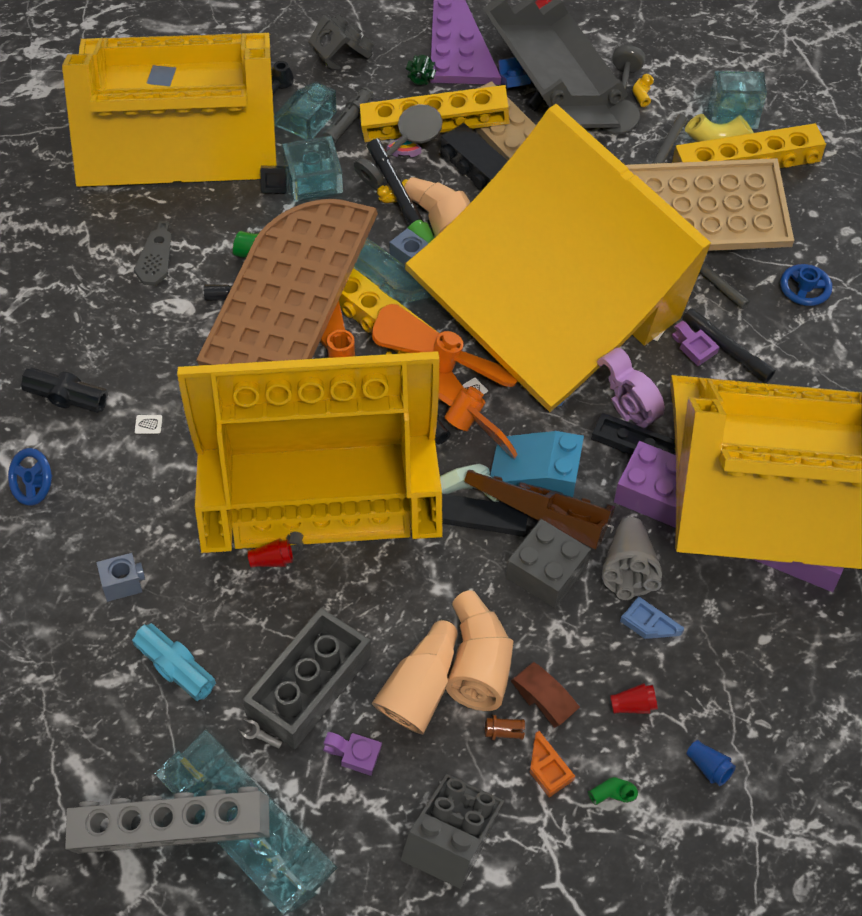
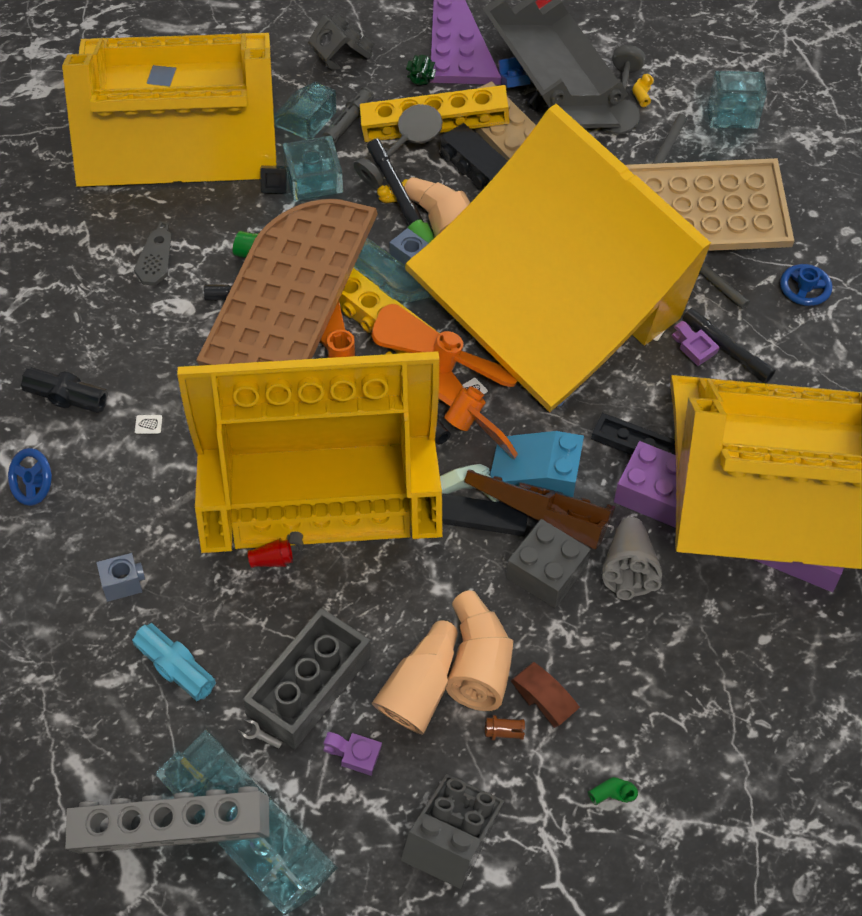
(281, 76): black bar -> none
(406, 148): tile -> none
(548, 767): orange tile -> none
(635, 393): lavender piece -> none
(638, 700): red cone -> none
(649, 621): medium blue tile -> none
(703, 129): light yellow cylinder -> none
(712, 763): blue cone -> none
(790, 145): yellow brick -> none

